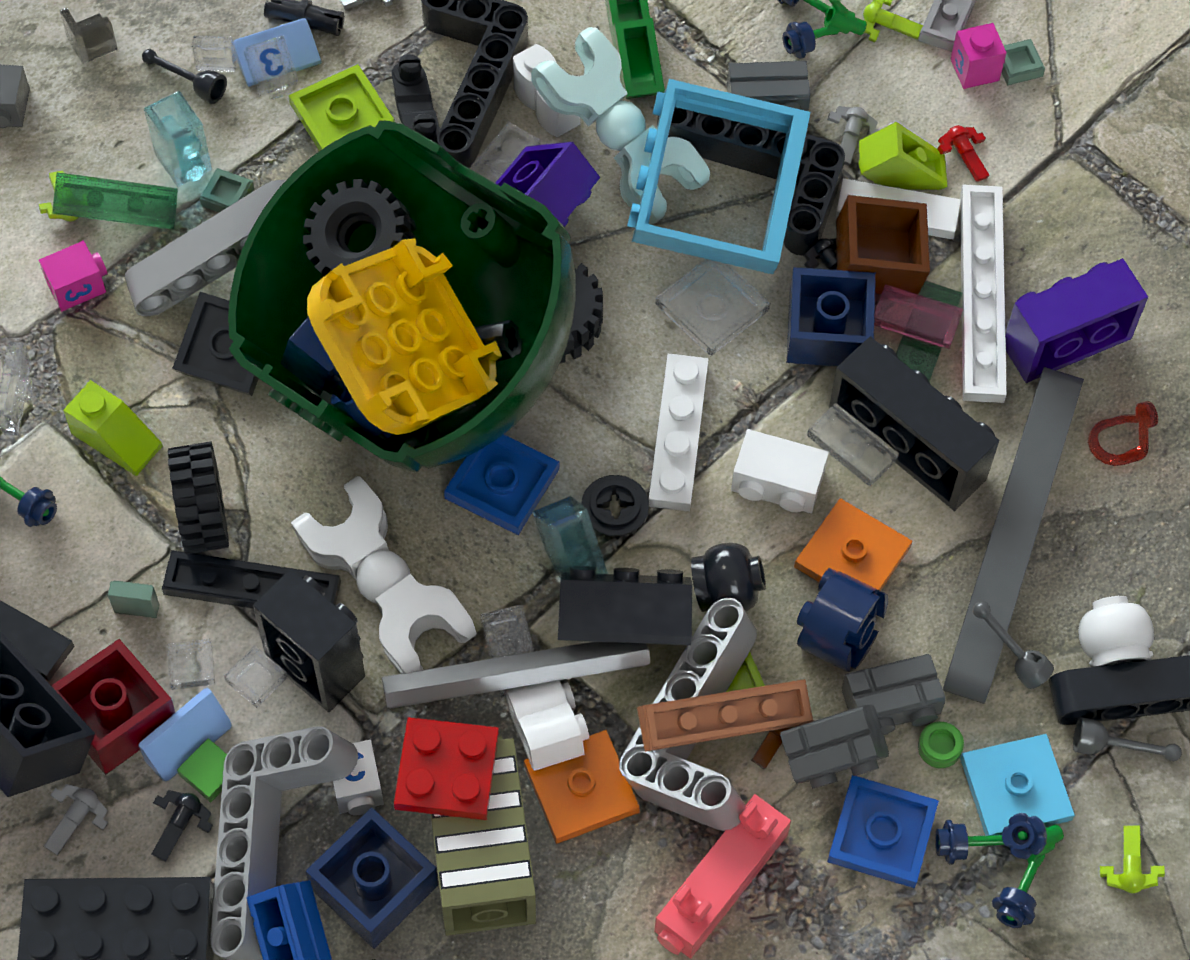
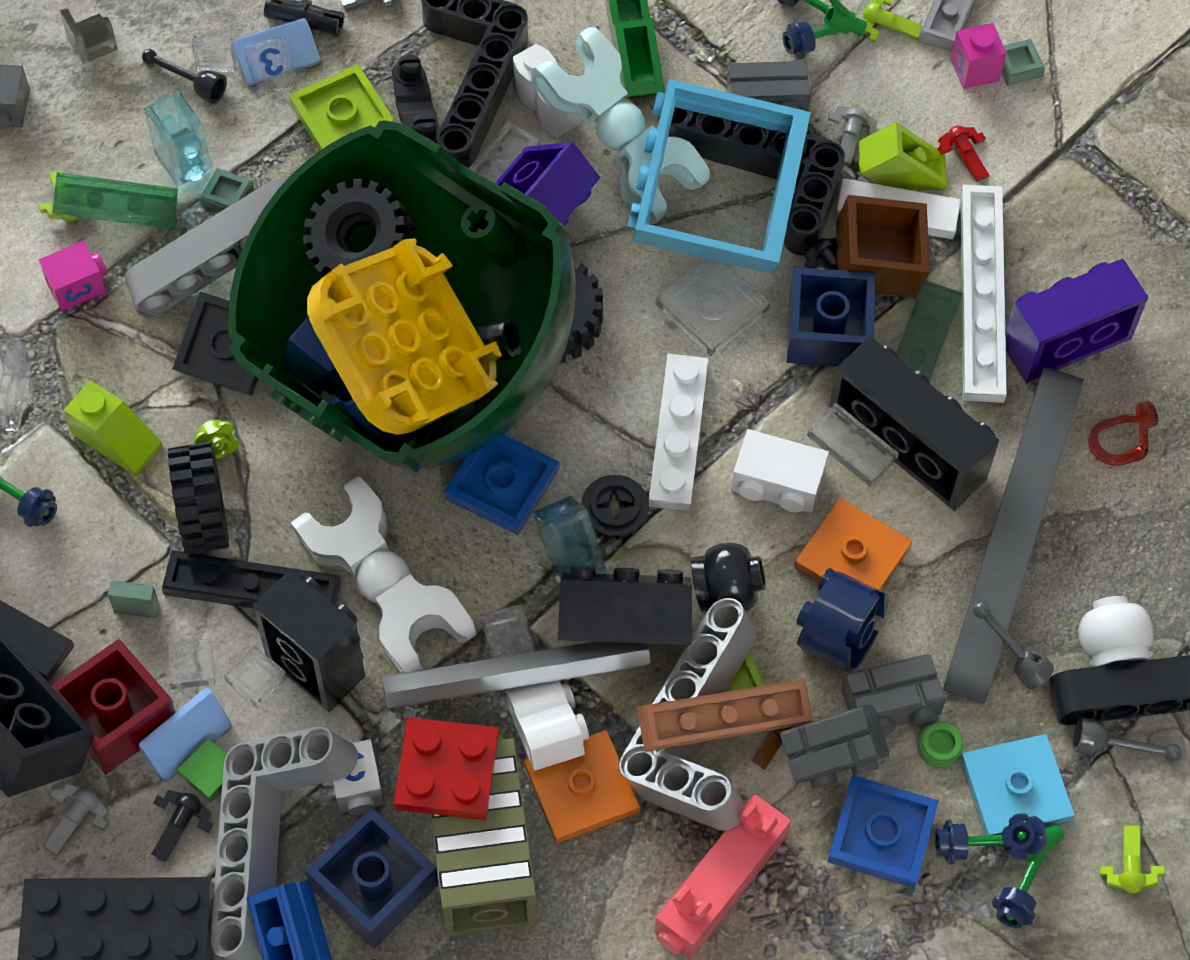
(220, 435): none -> lime plate
(917, 316): clear pink tile -> none

